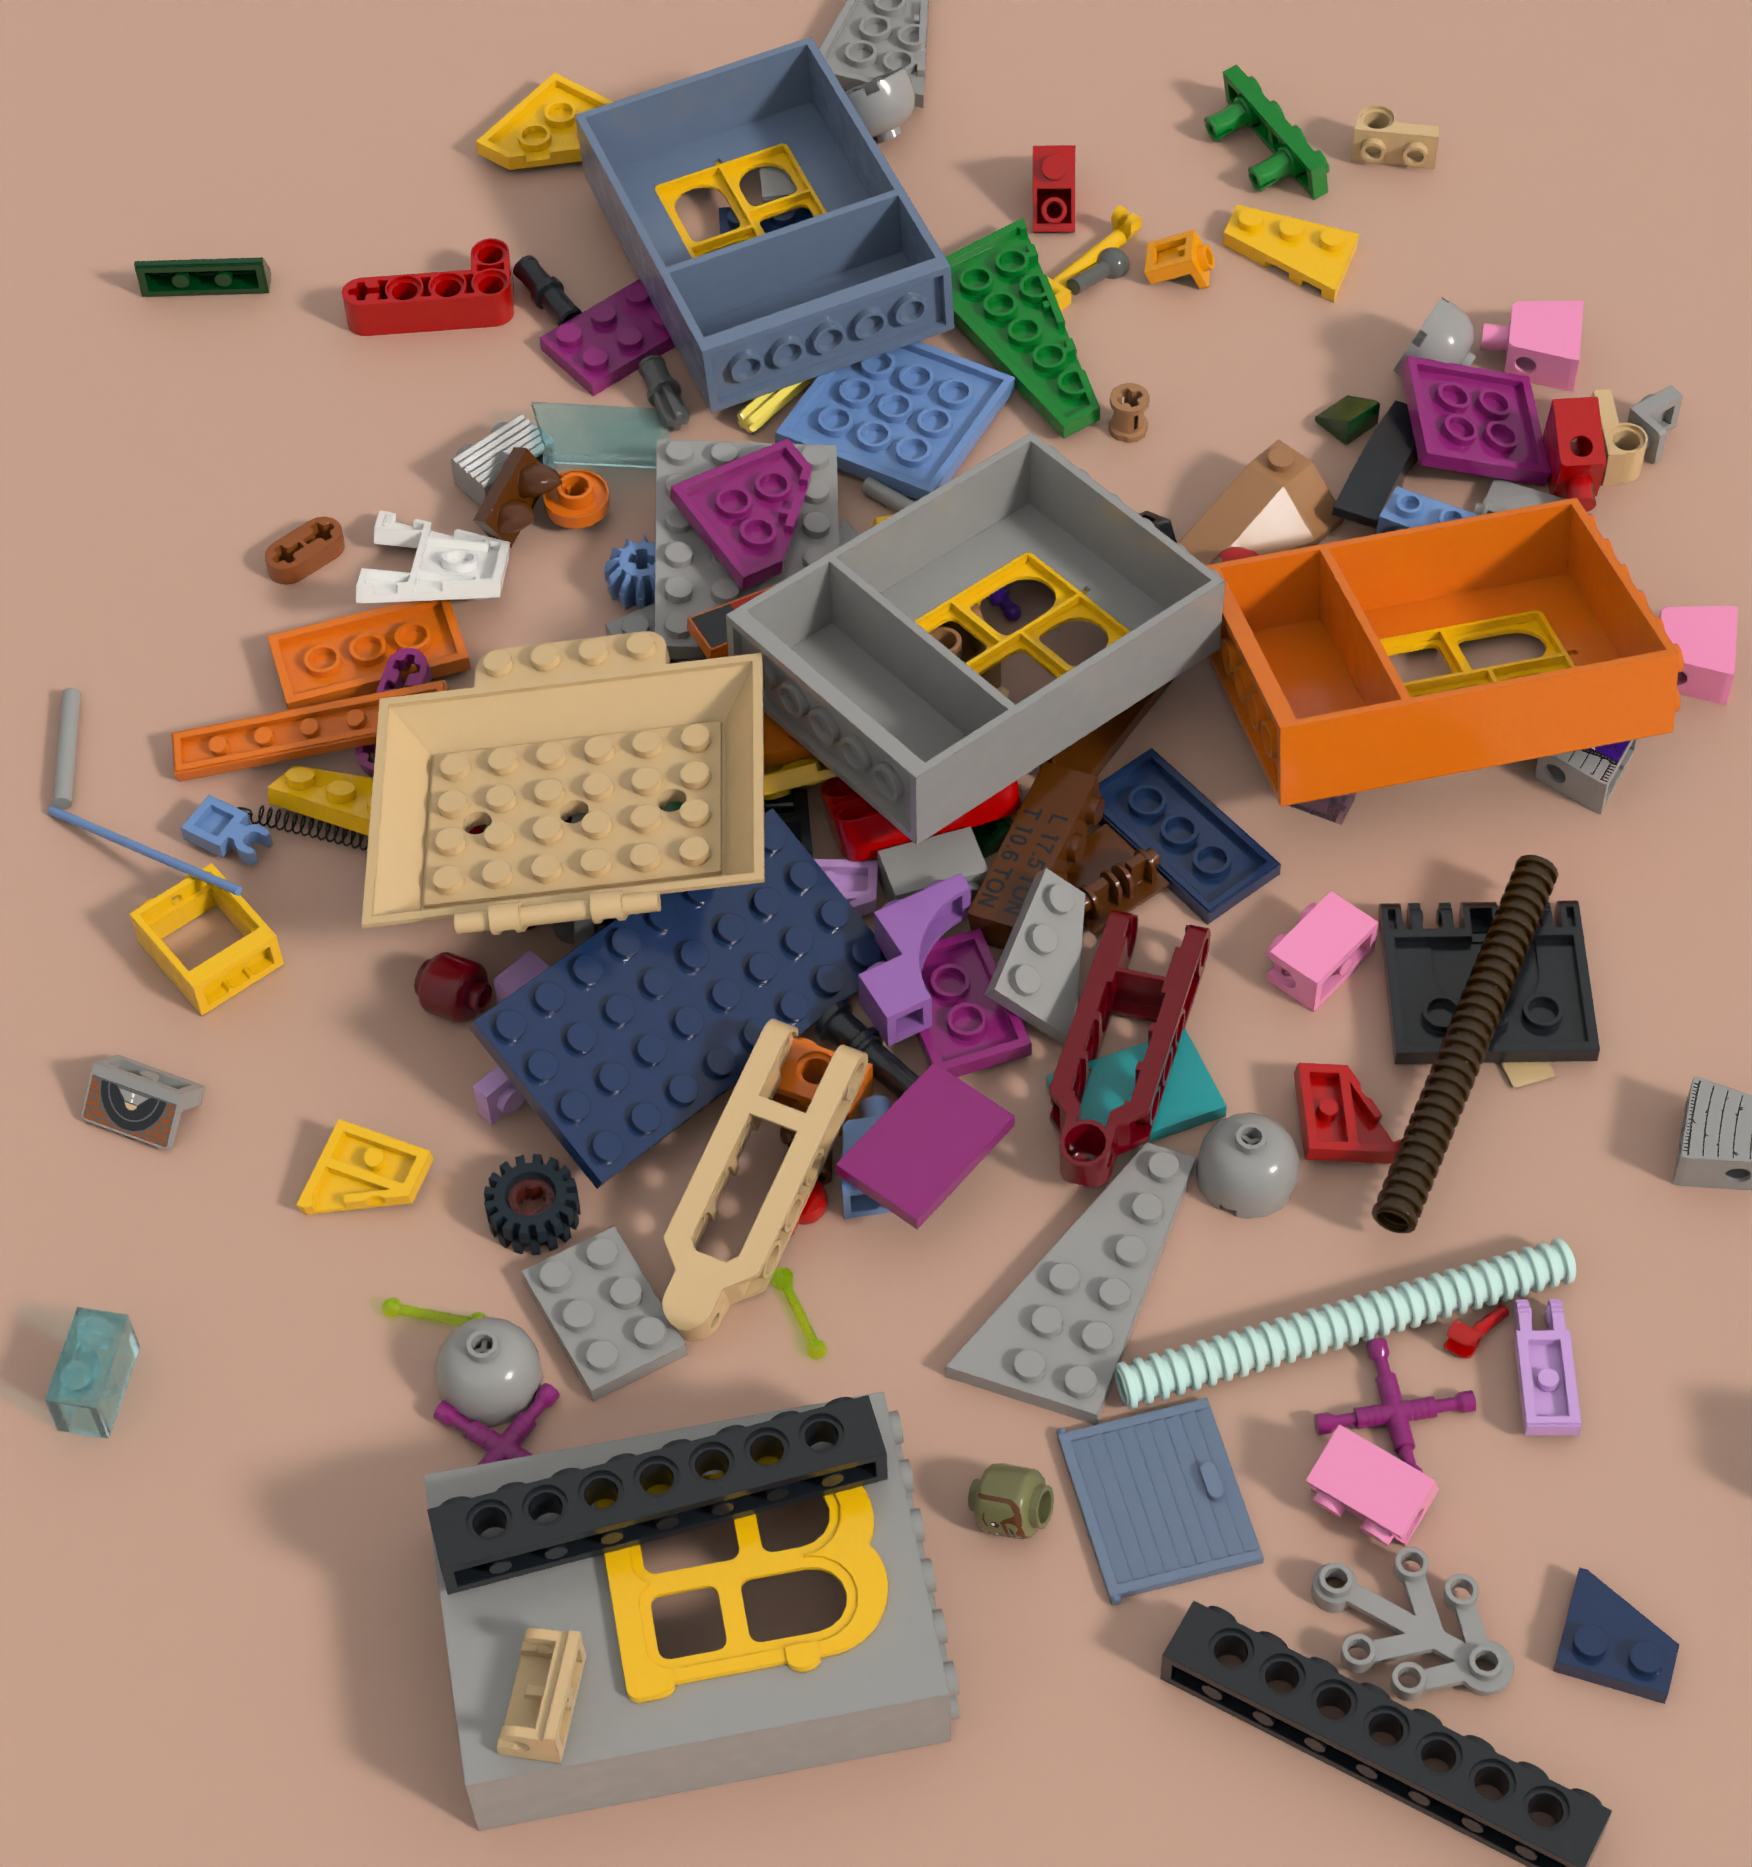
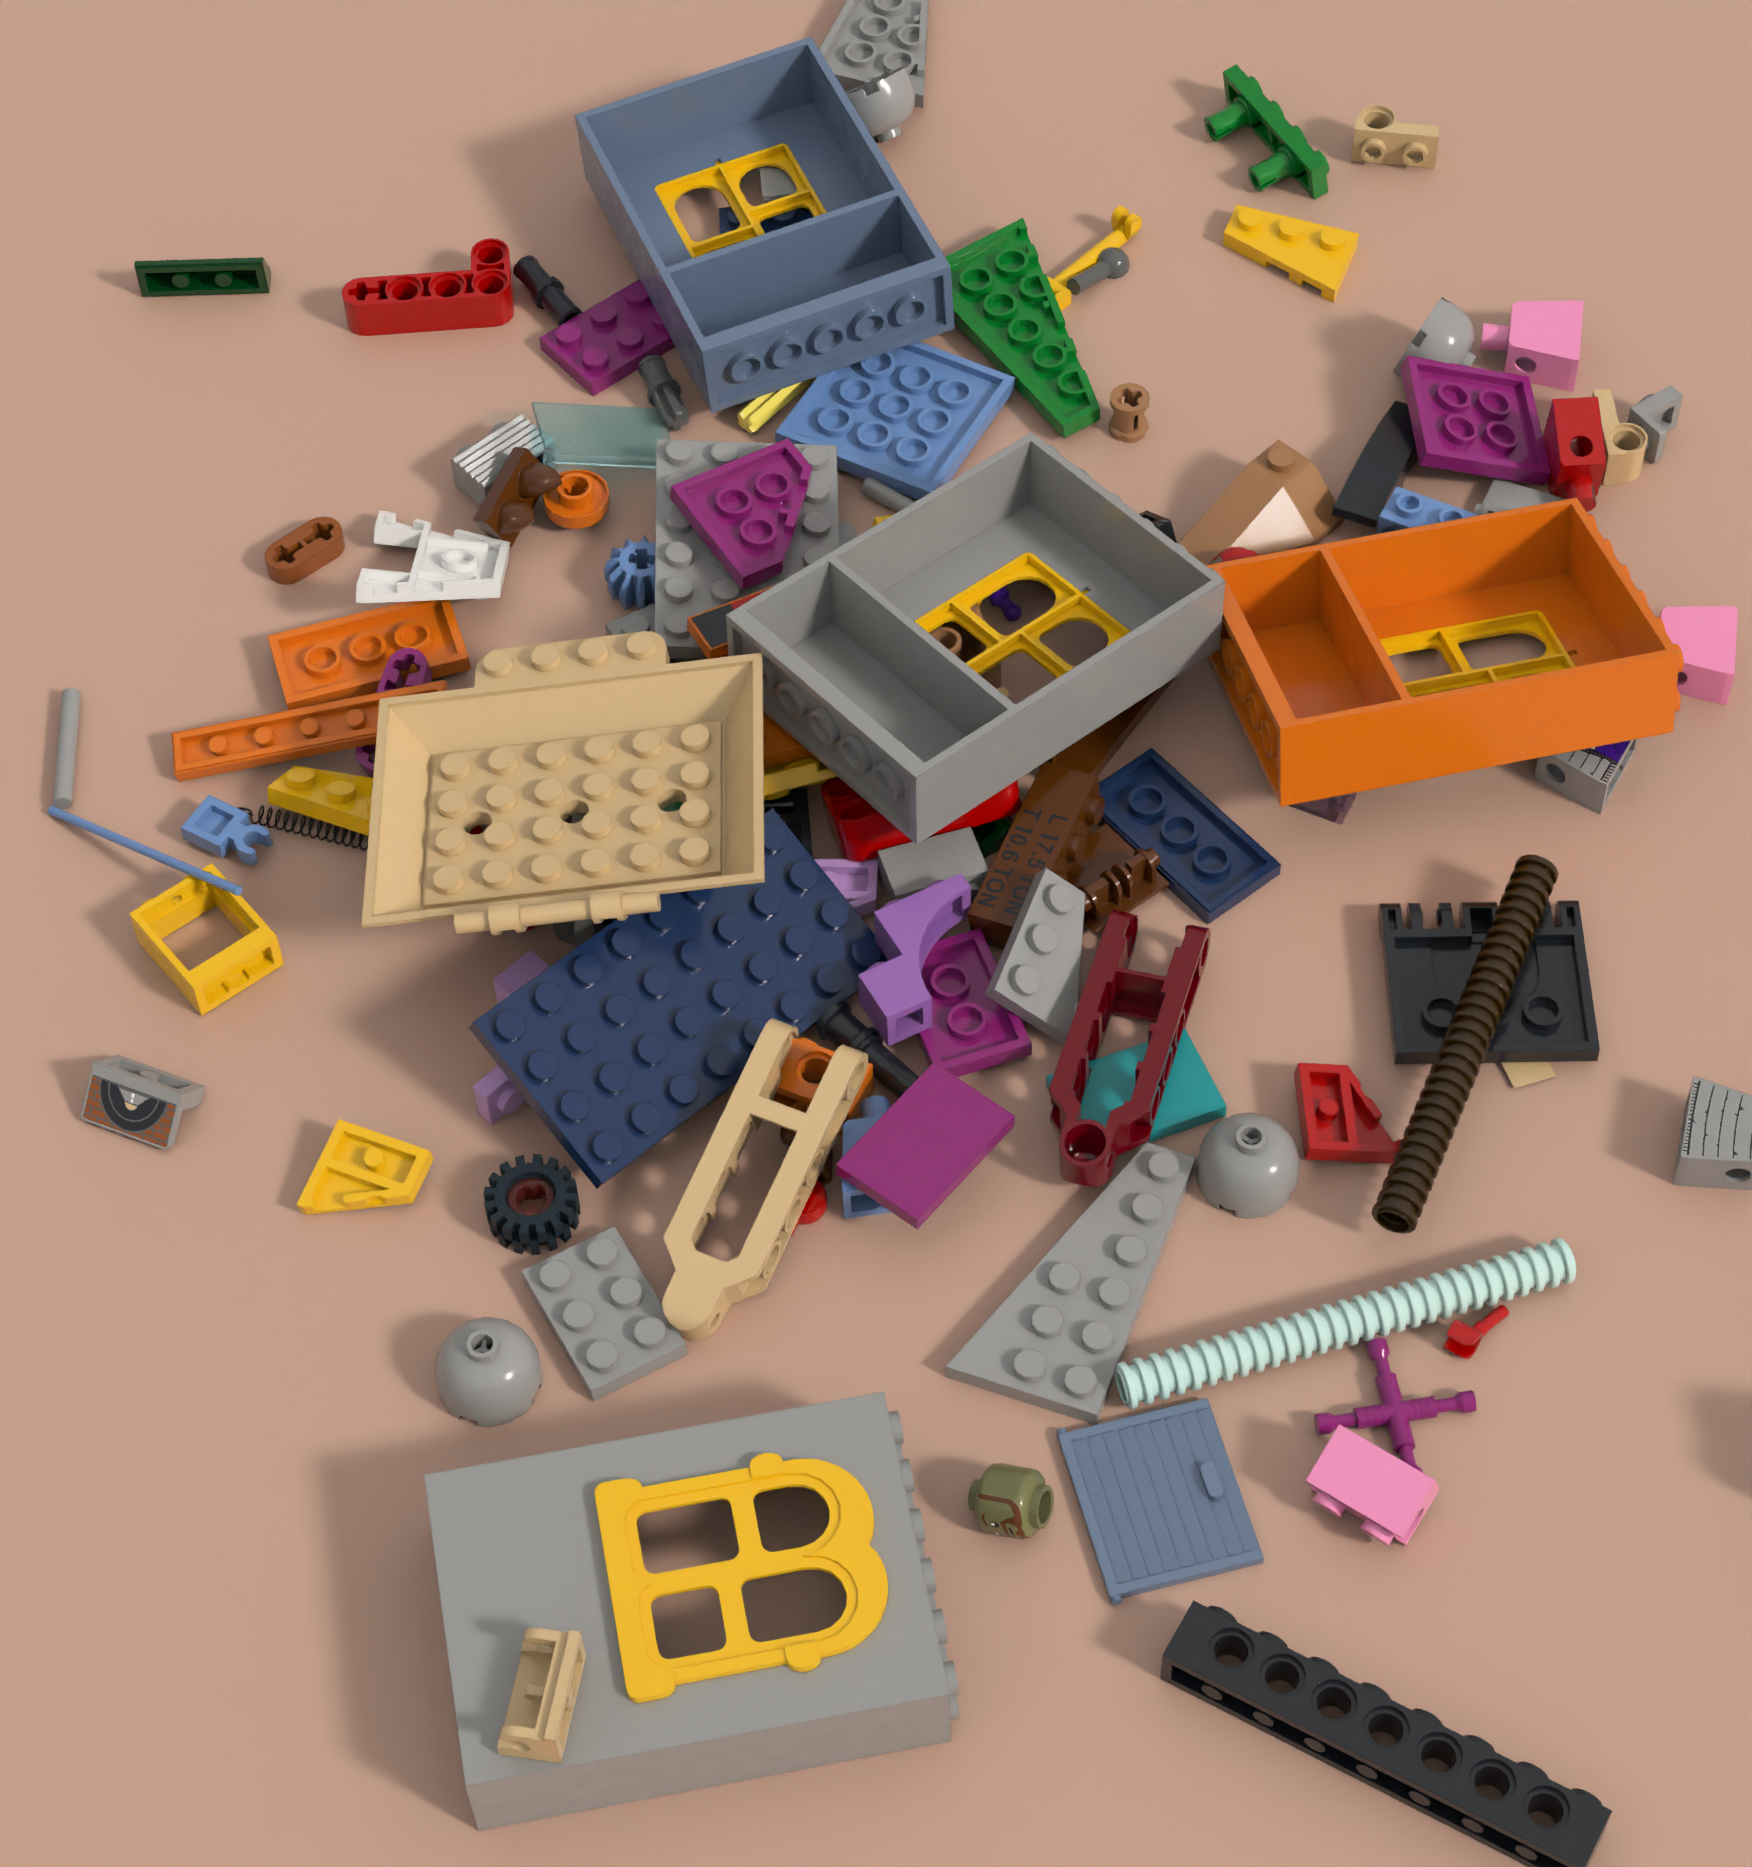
(92, 1372): clear light blue brick -> none
(393, 1307): clear neon green hinge -> none
(452, 987): dark red head -> none
(508, 1444): magenta piece -> none
(541, 127): yellow plate -> none
(644, 1517): black brick -> none
(784, 1281): clear neon green hinge -> none
(1053, 188): red slope -> none
(1177, 257): light orange bracket -> none
(1321, 950): bright pink brick -> none
(1349, 417): dark green slope -> none
(1419, 1631): light grey plant -> none
(1546, 1373): lavender hinge -> none
(1614, 1643): dark blue wing -> none

